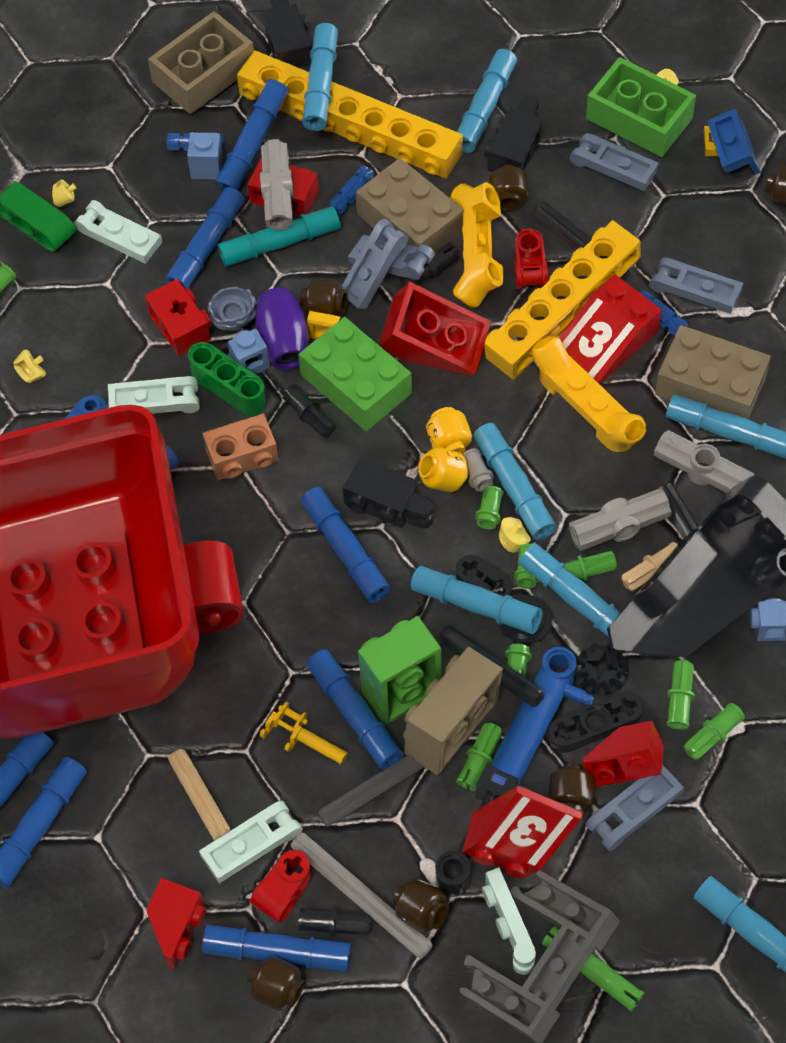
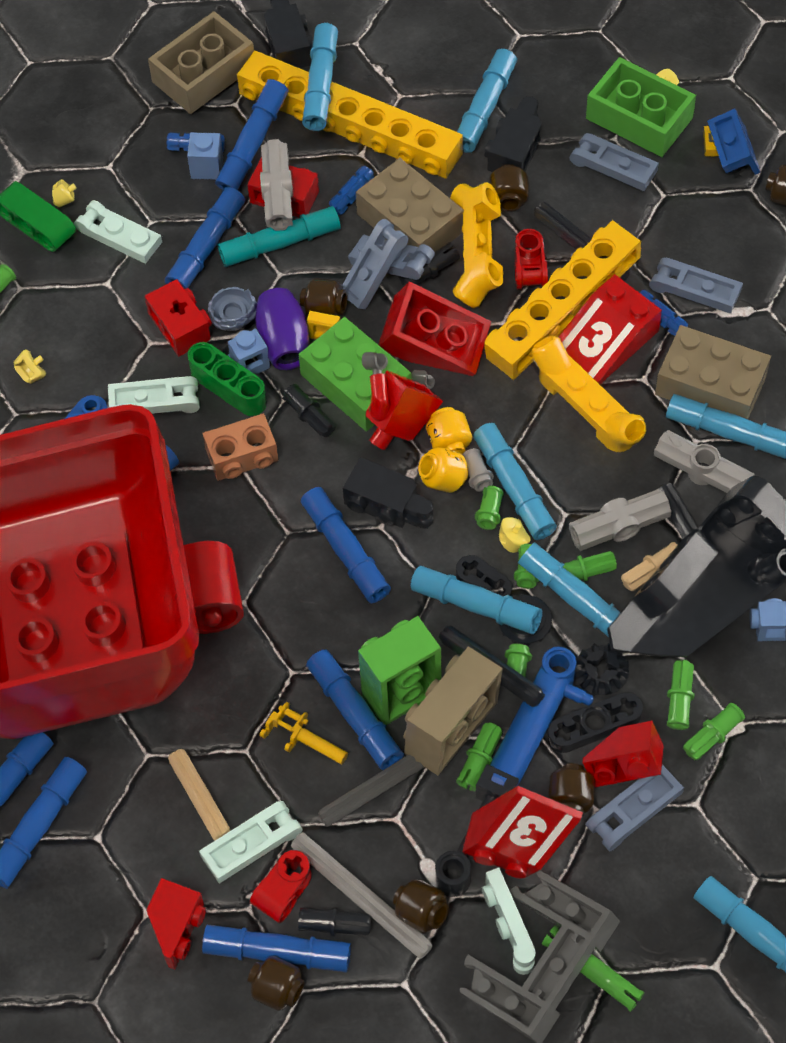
(398, 403): none -> red torso

